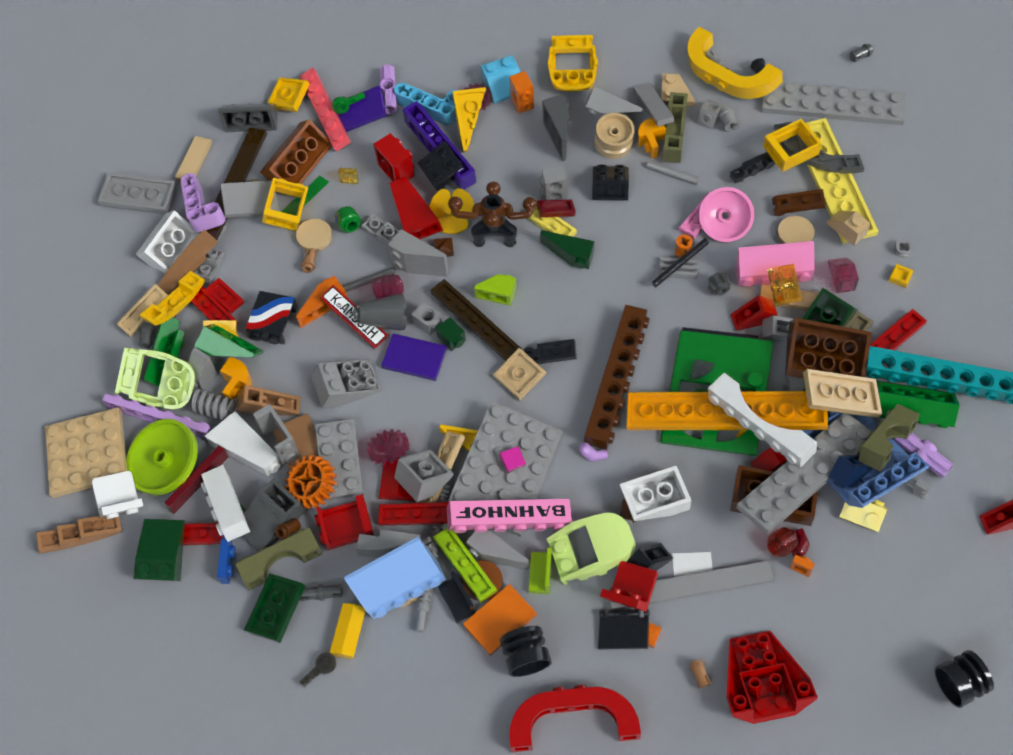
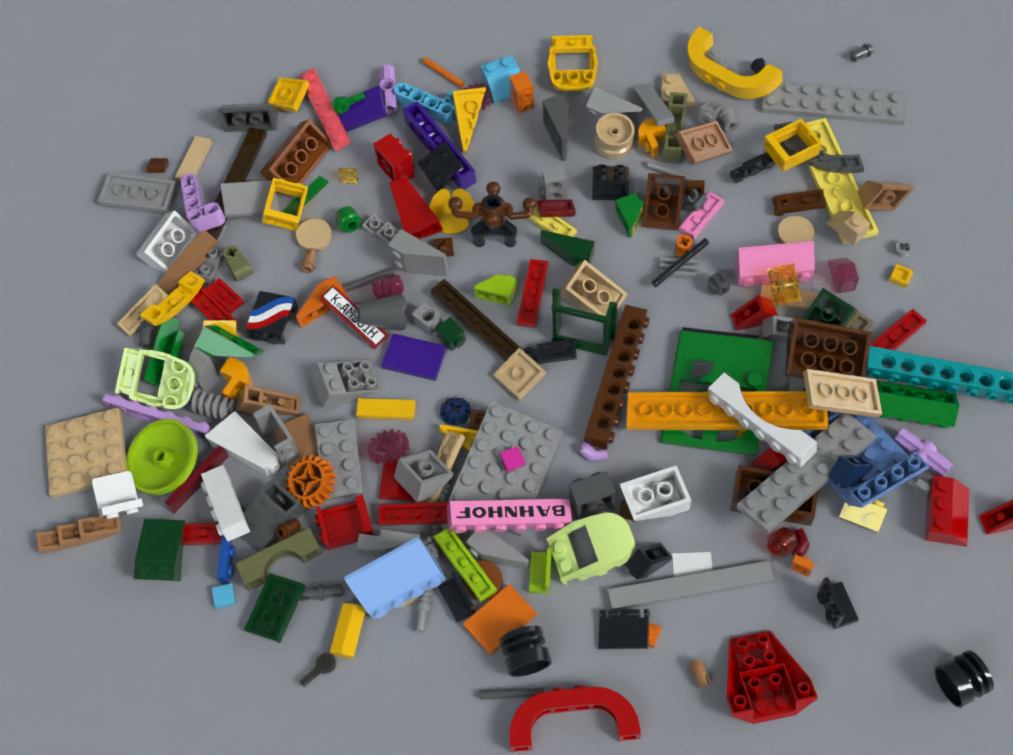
(157, 165): none -> reddish brown tile
(224, 596): none -> medium azure tile
(237, 263): none -> olive piece
(386, 409): none -> yellow tile
(443, 72): none -> orange piece
(453, 418): none -> dark blue gear
(476, 419): none -> reddish brown tile
(512, 693): none -> dark grey piece
(532, 293): none -> red plate
(591, 290): none -> tan slope
(592, 495): none -> dark grey brick
(609, 324): none -> dark green piece
(629, 212): none -> green slope
(632, 586): red bracket -> none
(663, 201): none -> reddish brown slope
(694, 202): none -> dark grey tile
(699, 185): none -> reddish brown tile
(704, 142): none -> medium nougat tile
(739, 212): bright pink dish -> none
(836, 603): none -> black bracket
(883, 194): none -> medium nougat slope
(897, 424): olive arch -> none
(947, 511): none -> red slope

